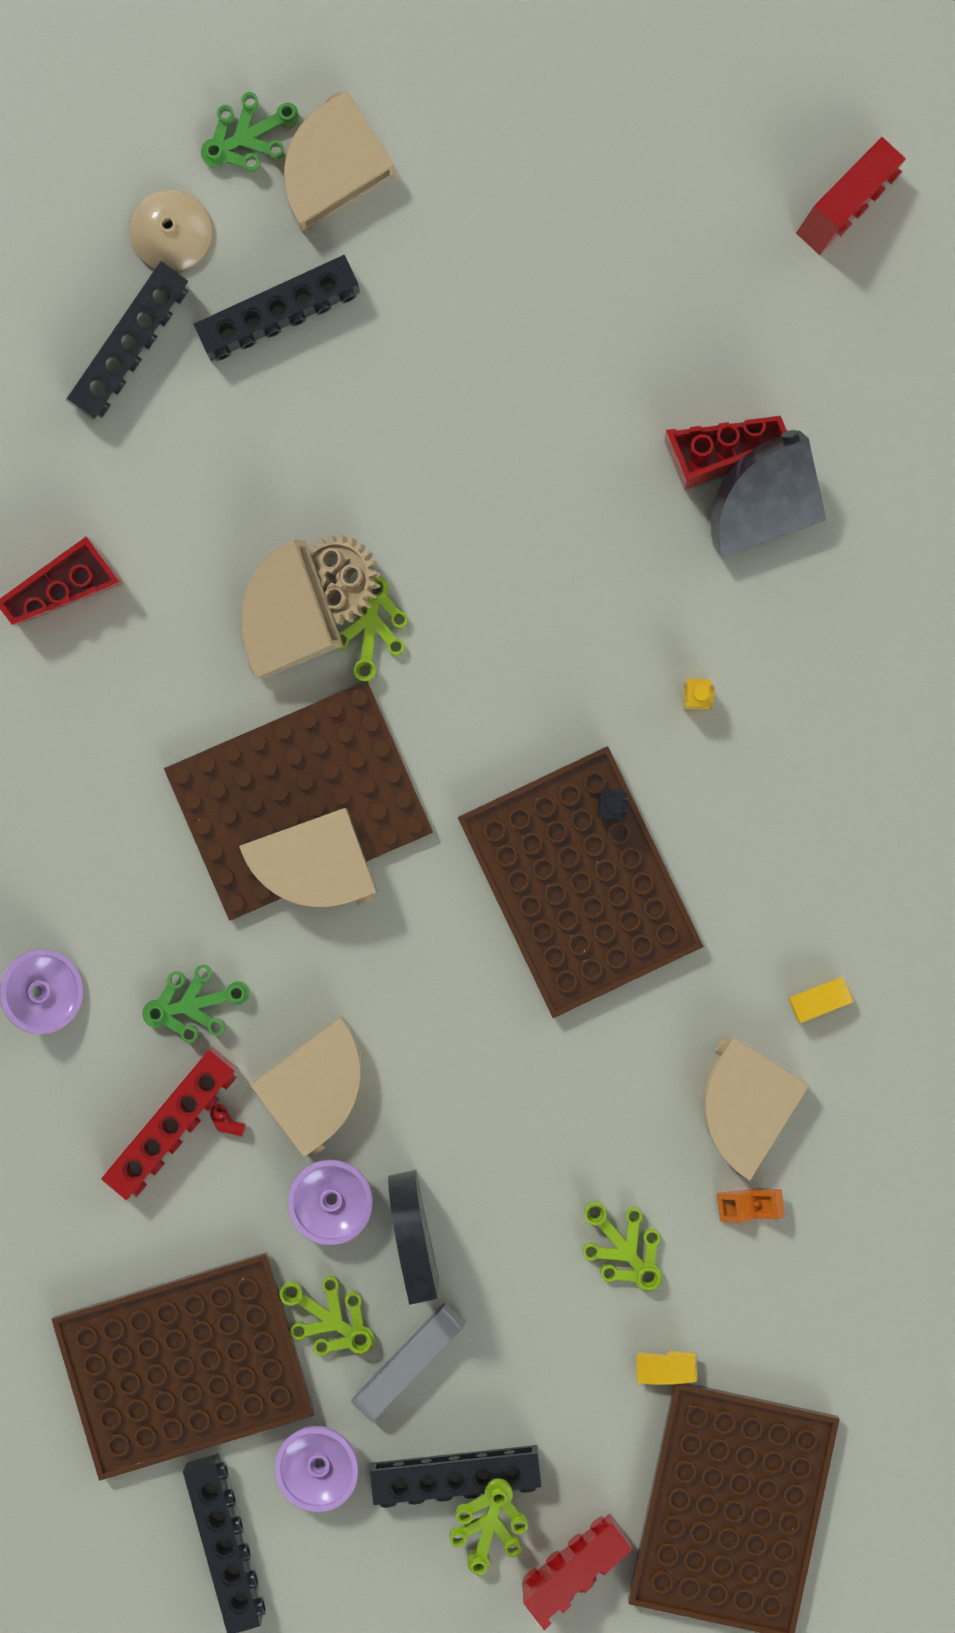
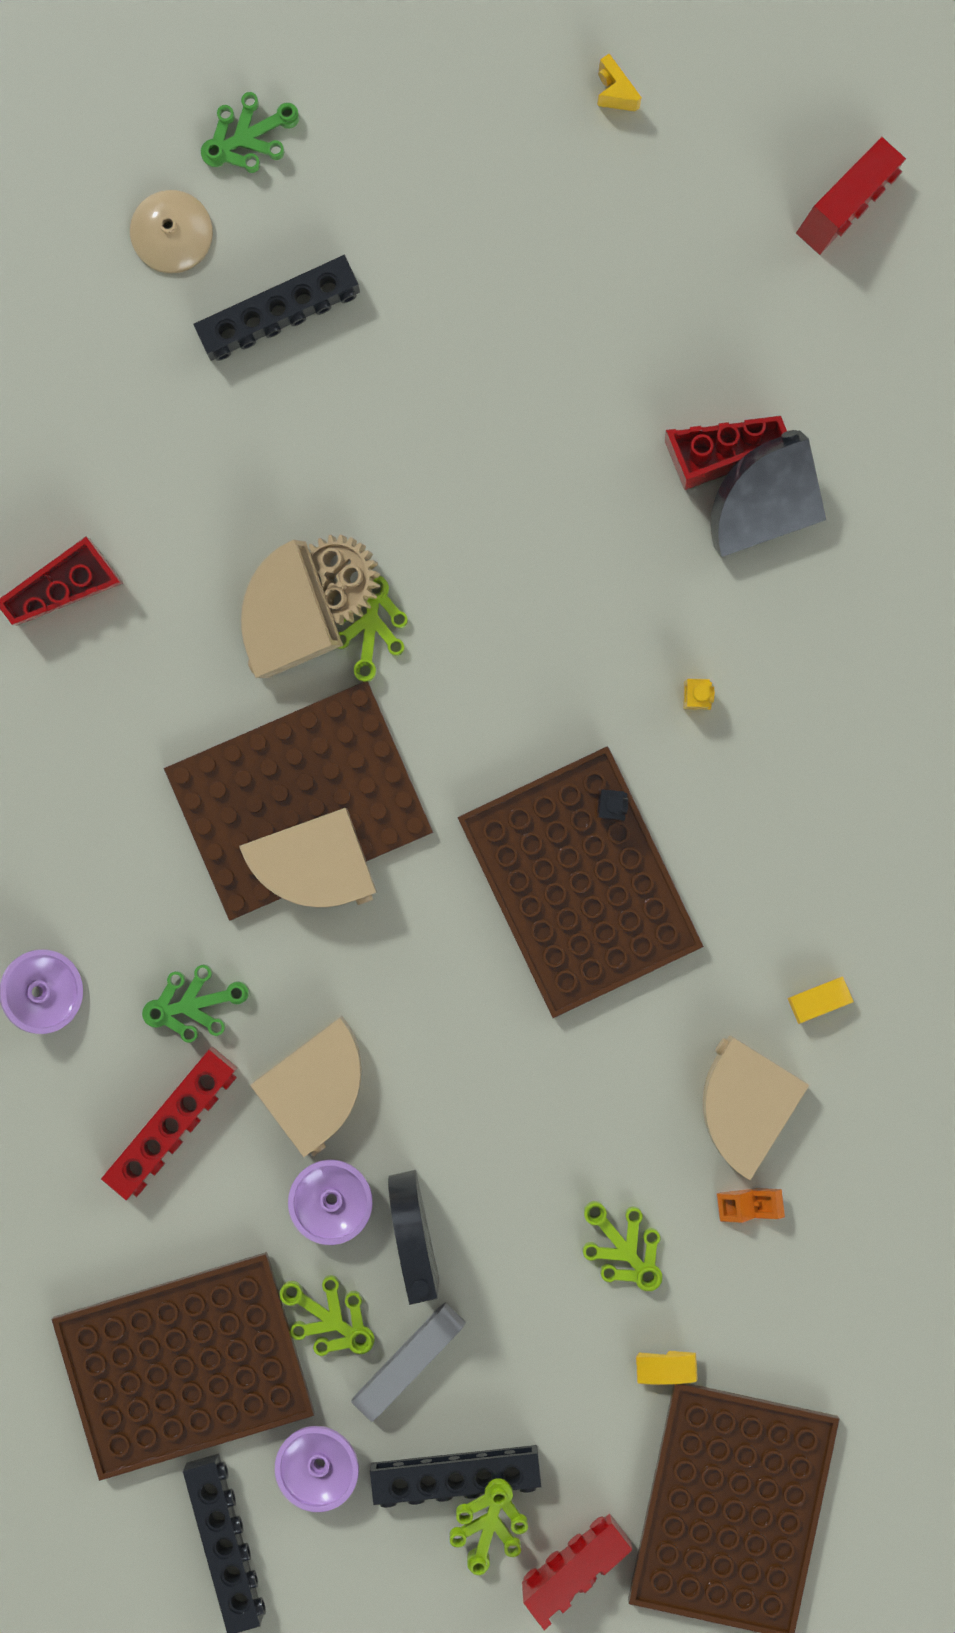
(162, 279): black brick -> none
(224, 1123): red arm -> none
(332, 161): tan brick -> none
(621, 91): none -> yellow slope

